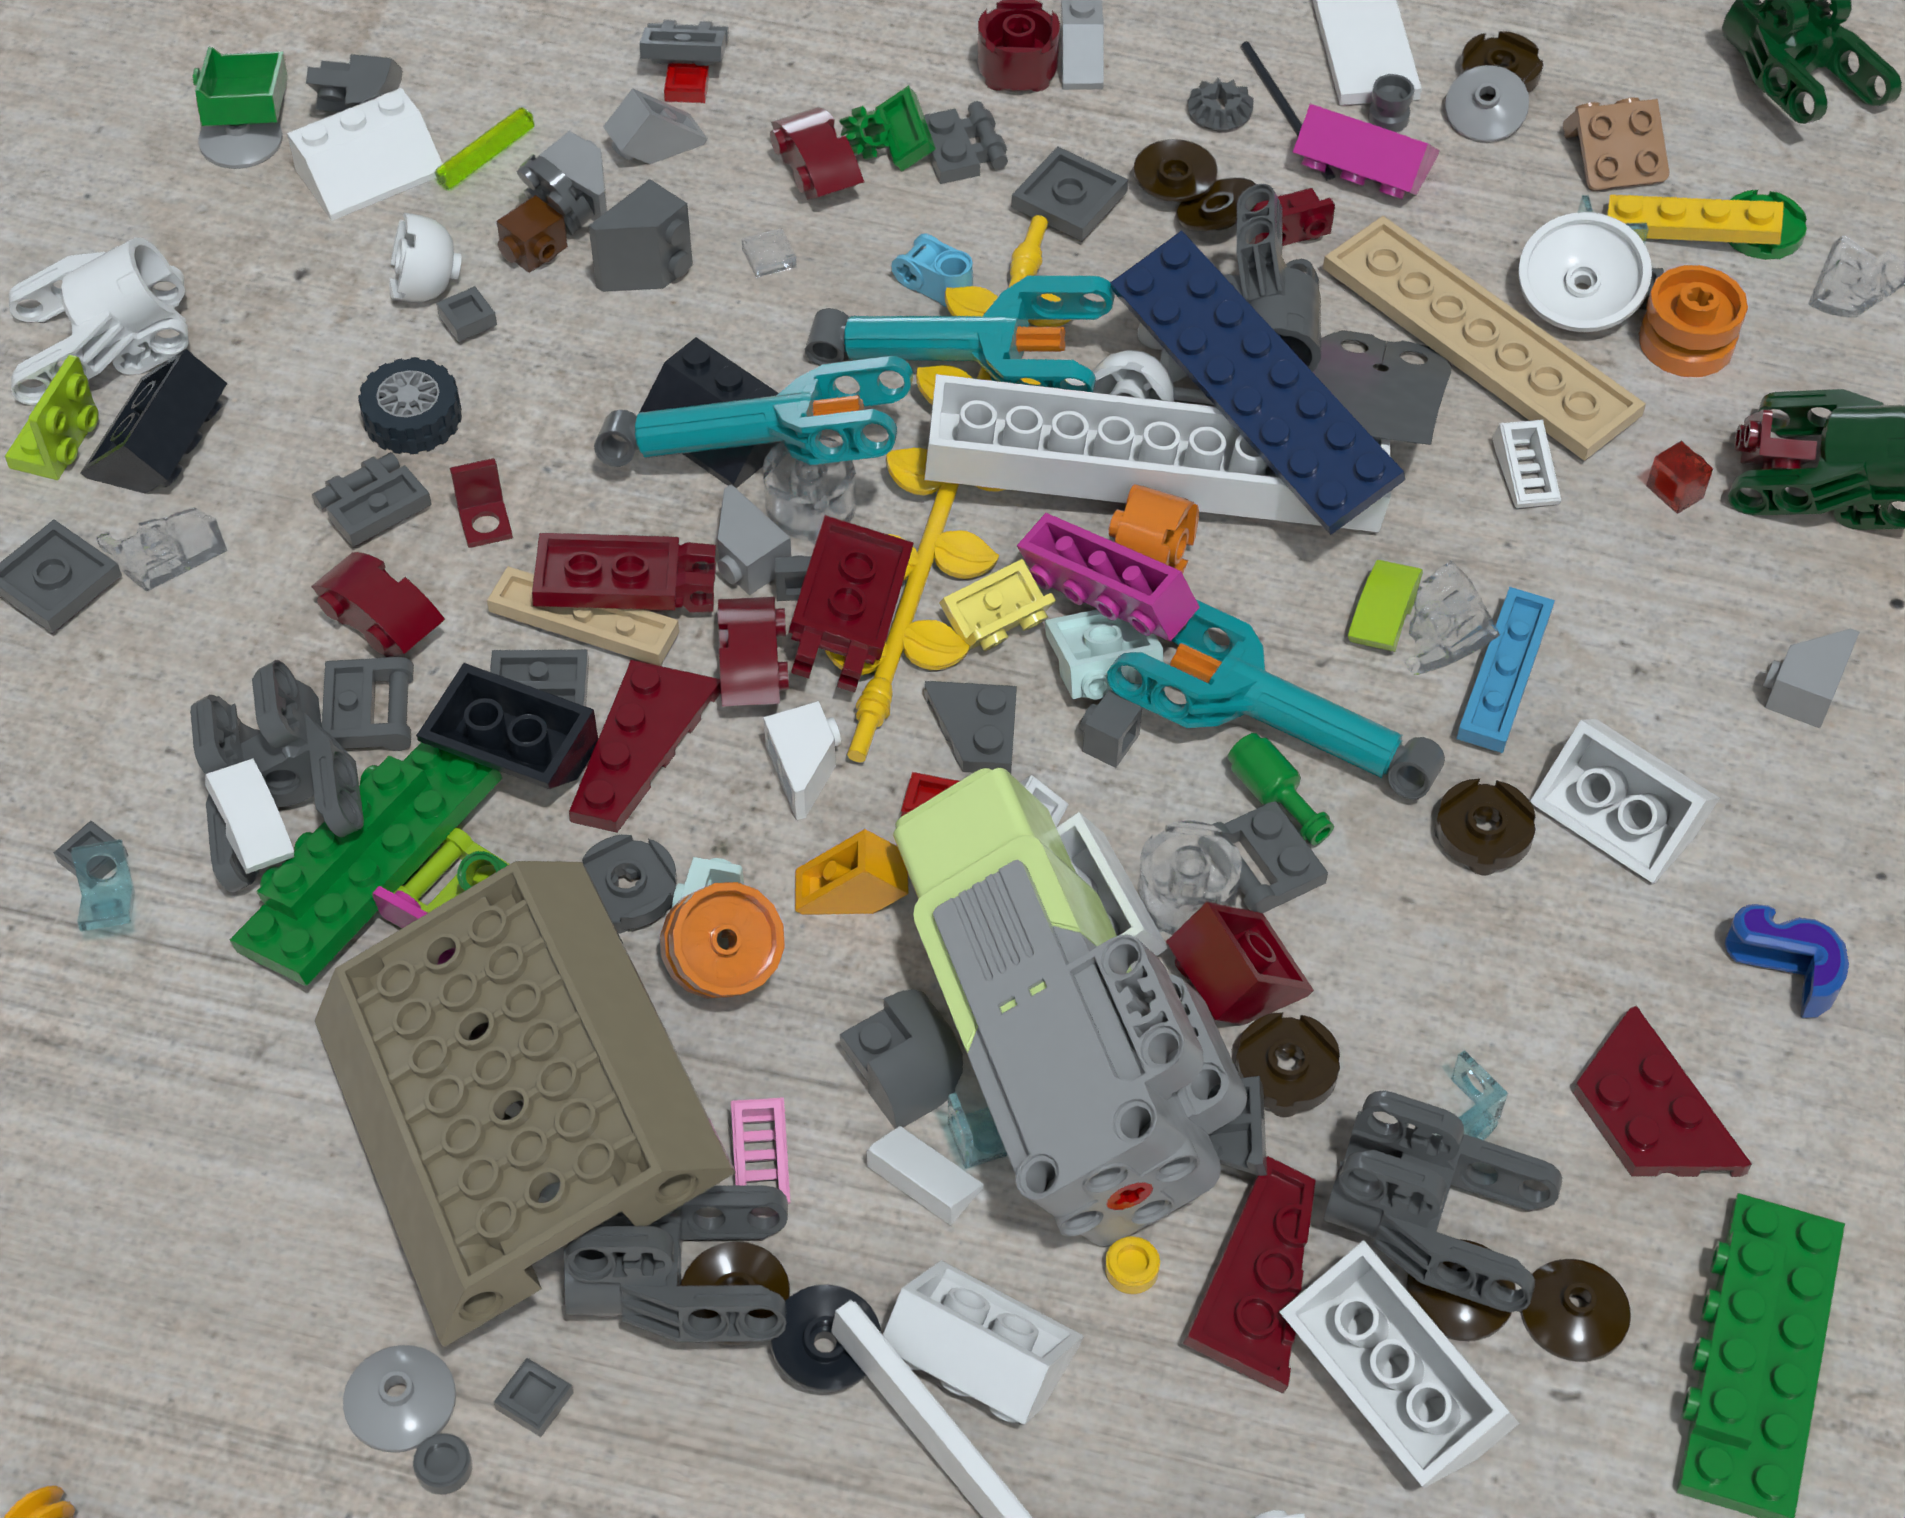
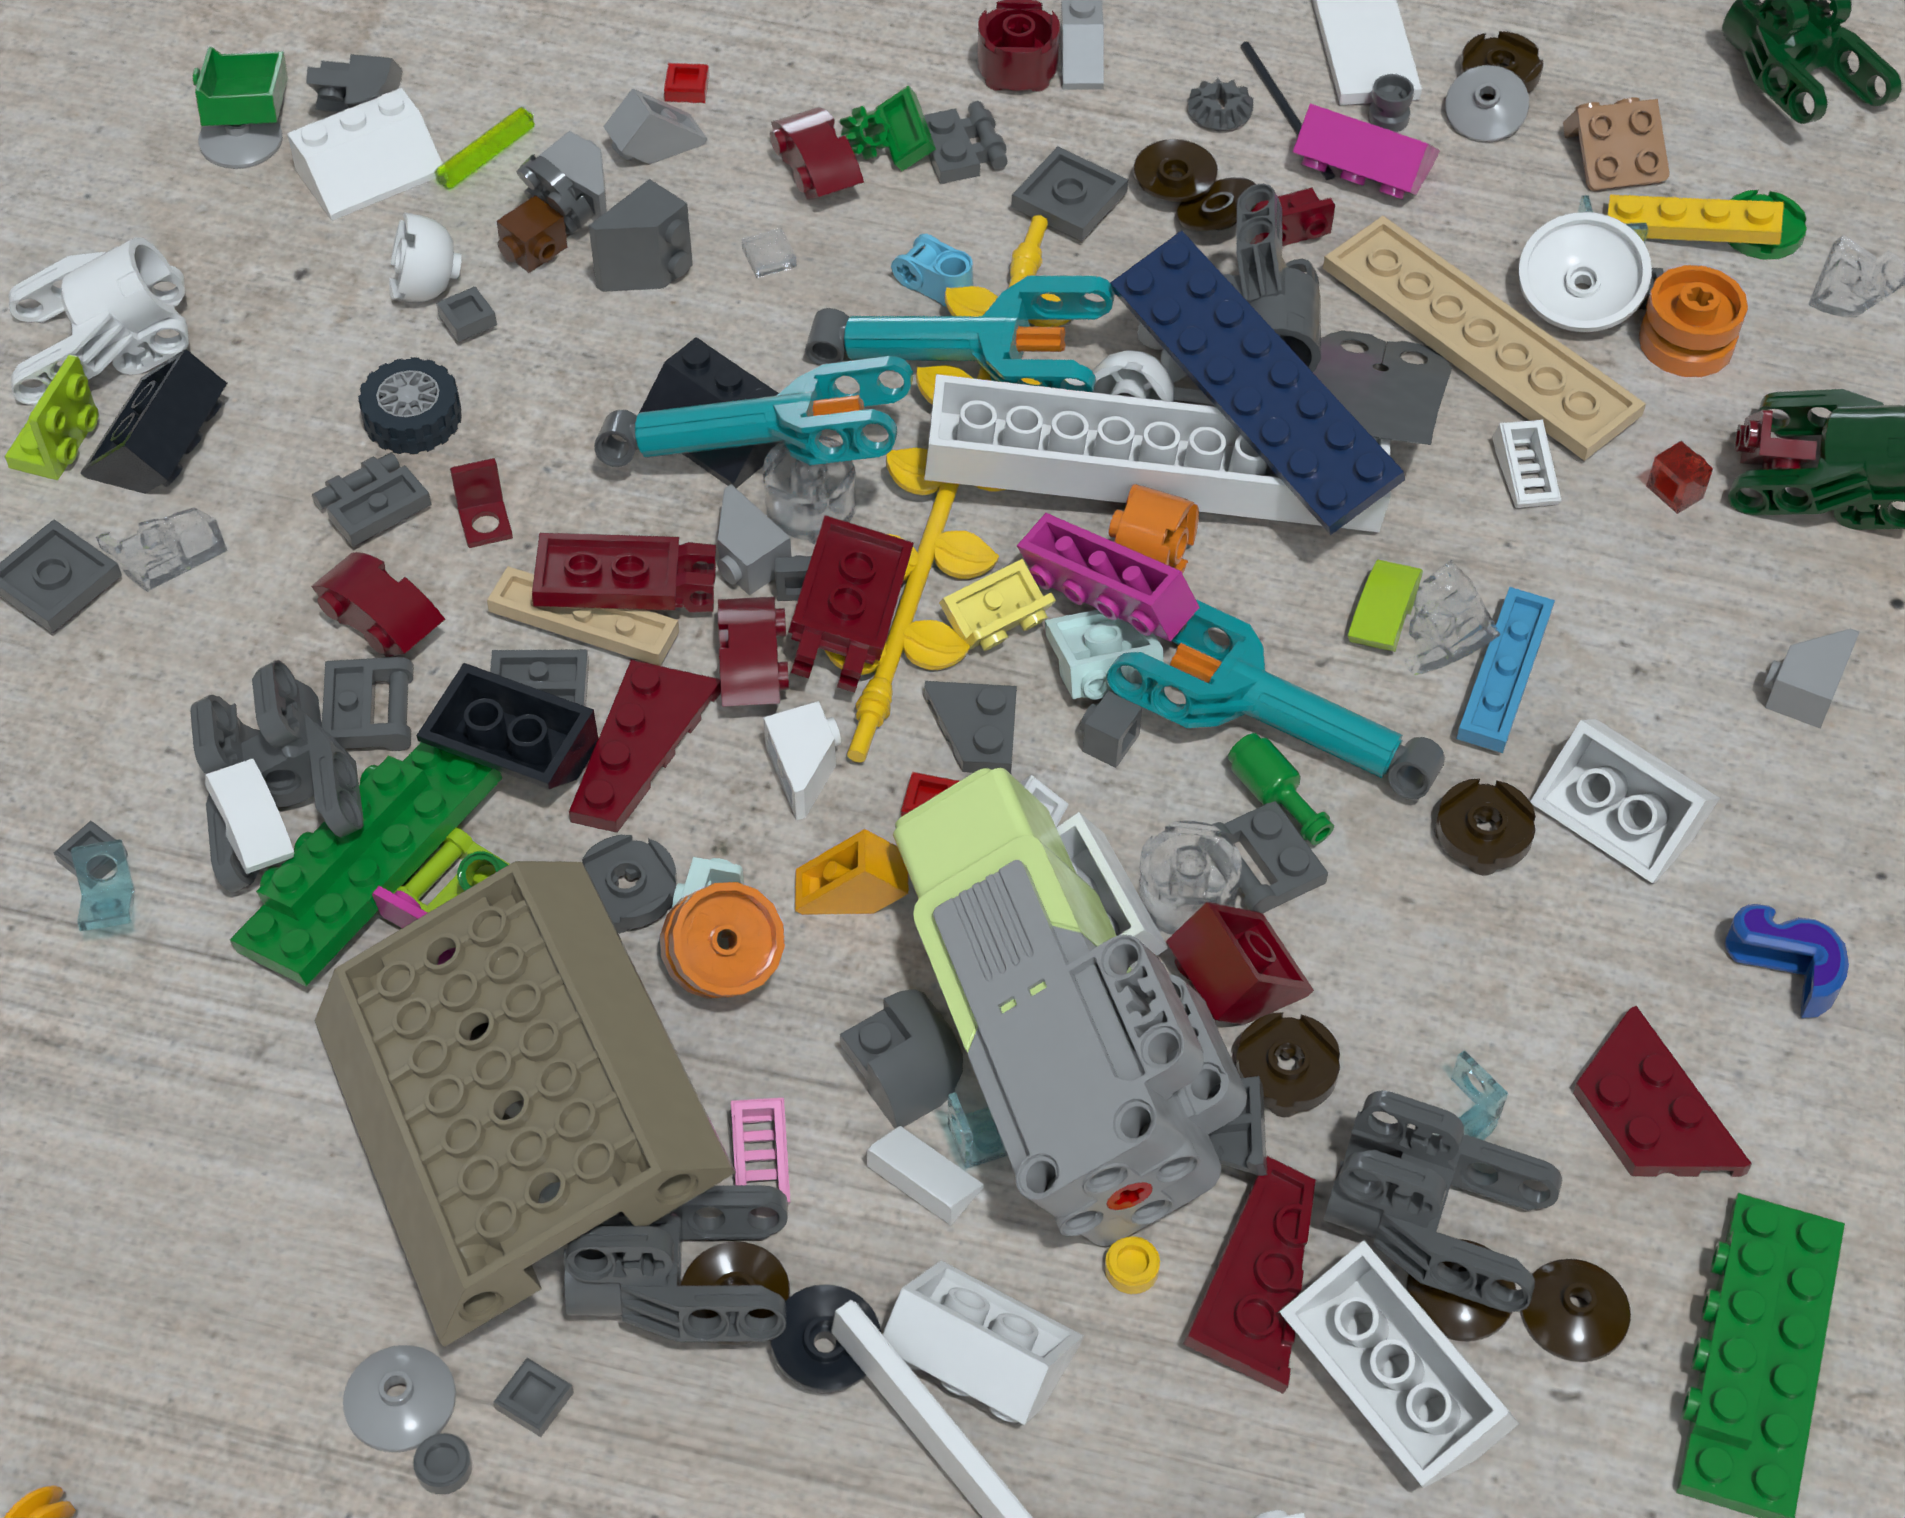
(673, 41): dark grey plate -> none

